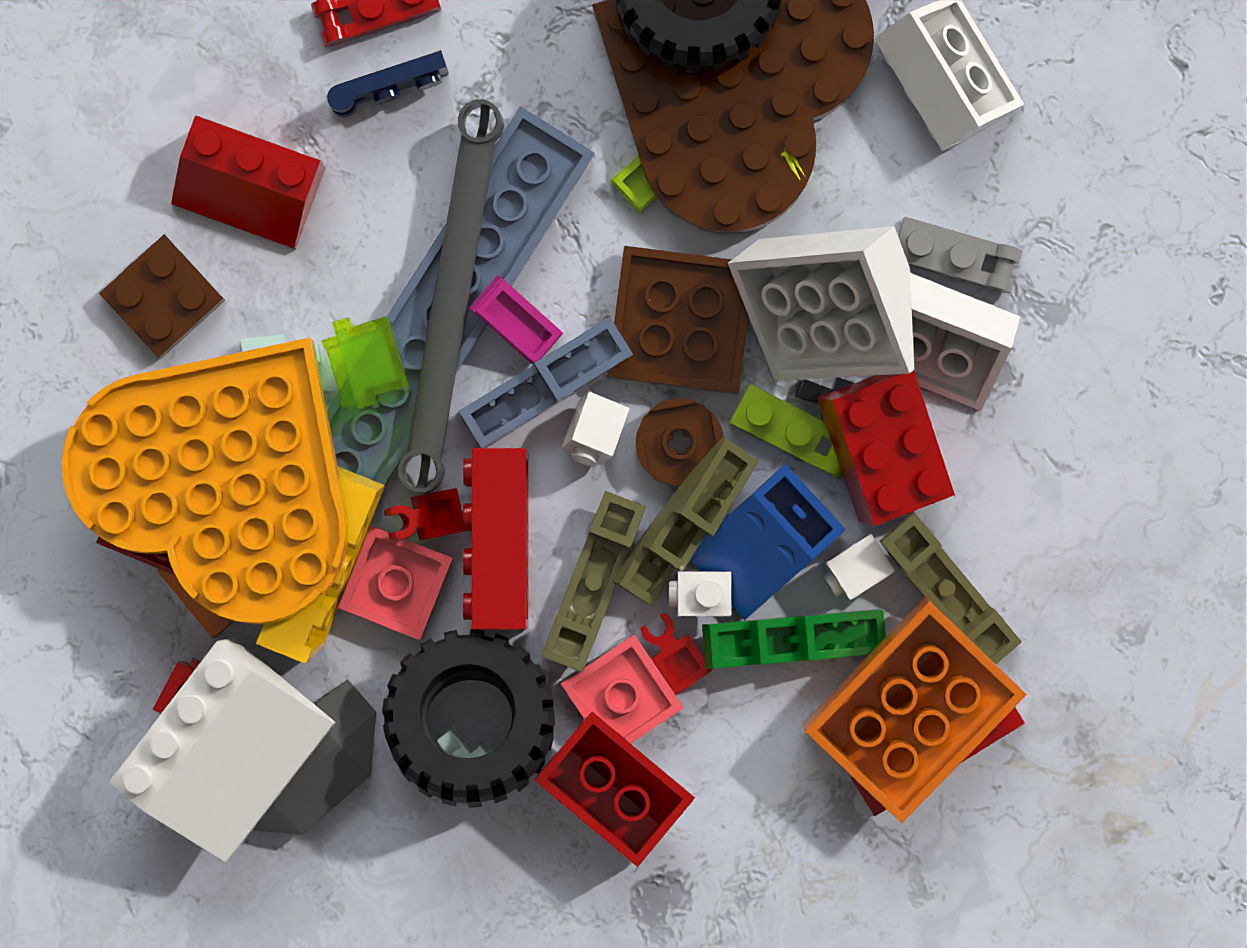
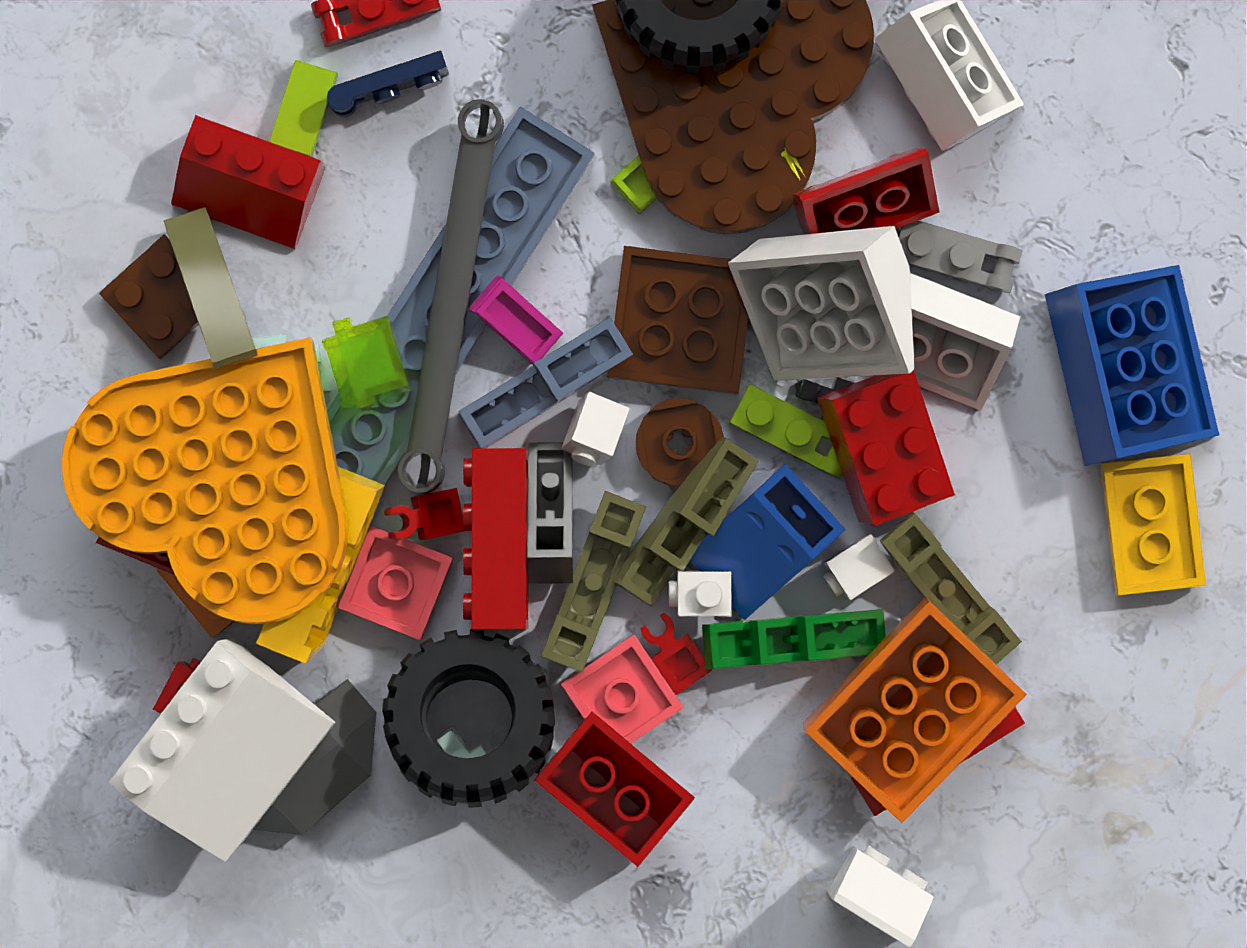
(210, 288): none -> slope
(303, 108): none -> lime tile
(550, 514): none -> dark grey slope
(871, 197): none -> red slope
(882, 895): none -> white slope
(1131, 364): none -> blue slope
(1153, 524): none -> yellow plate

